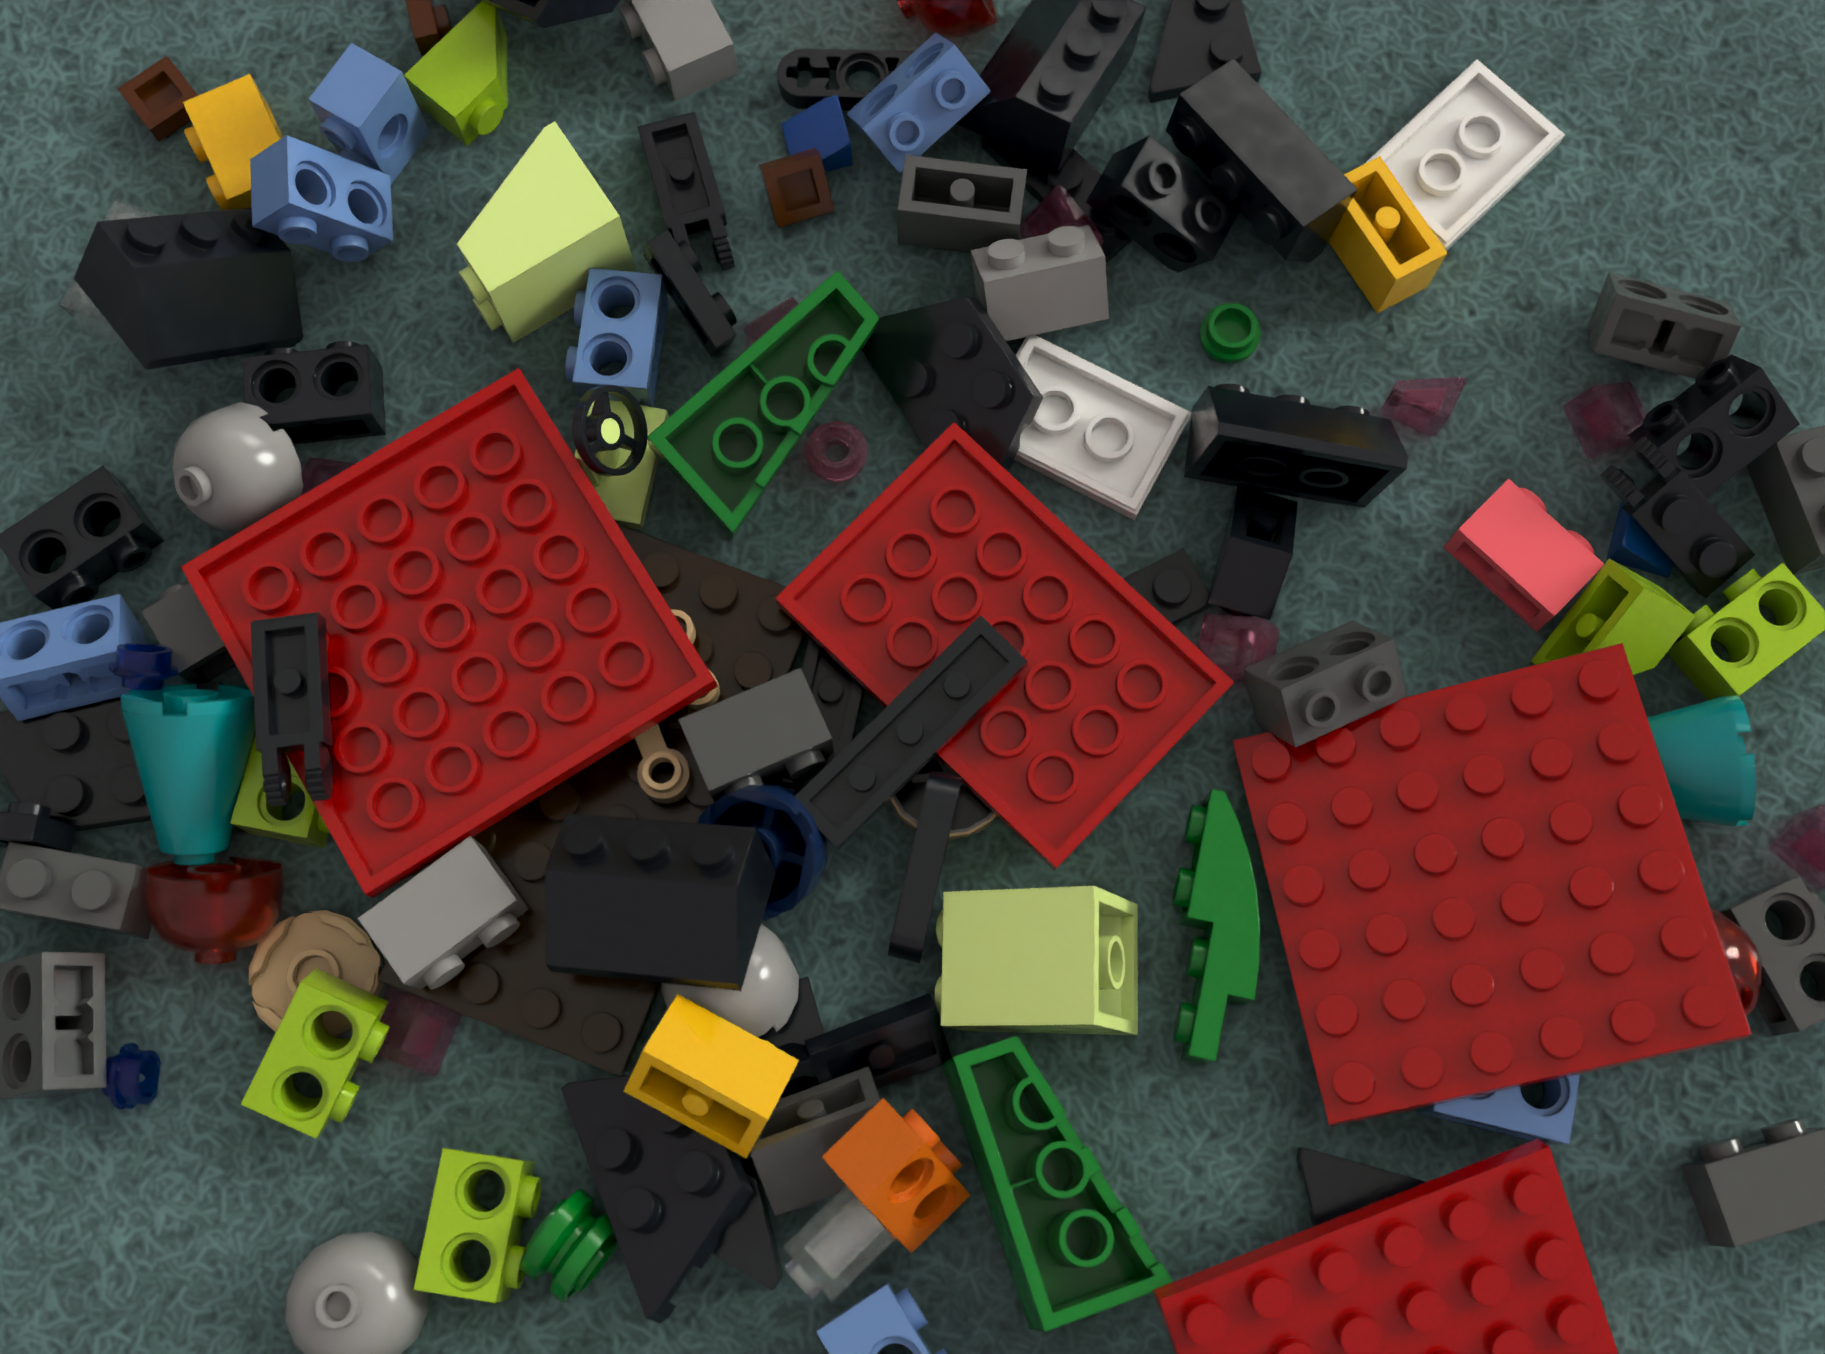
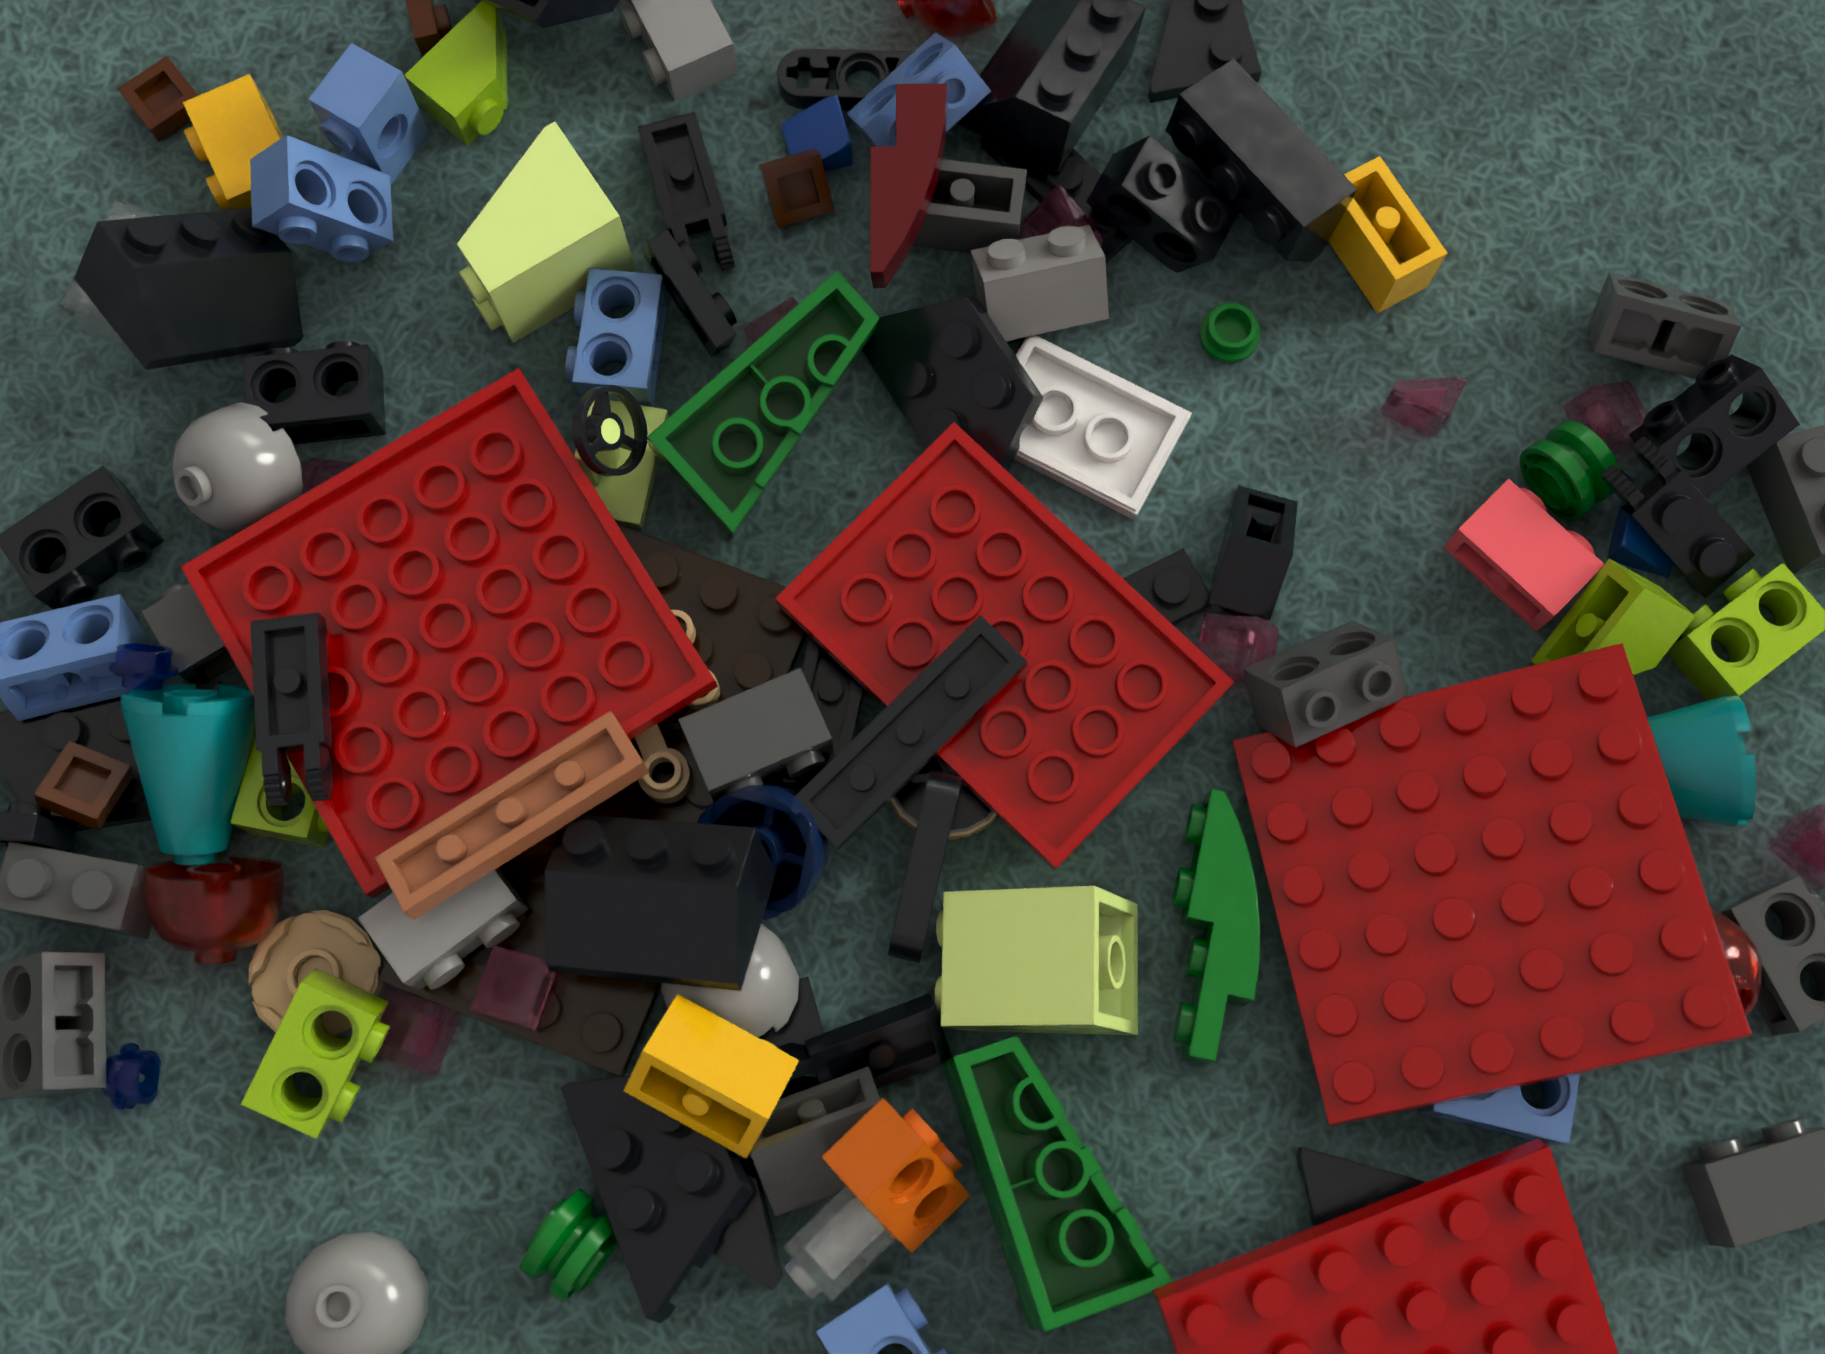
(83, 785): none -> reddish brown plate
(459, 1219): lime brick -> none
(511, 815): none -> nougat plate
(513, 988): none -> clear pink slope
(836, 434): clear pink plate -> none
(905, 176): none -> dark red slope
(1292, 446): black slope -> none
(1467, 151): white tile -> none
(1568, 469): none -> green wheel

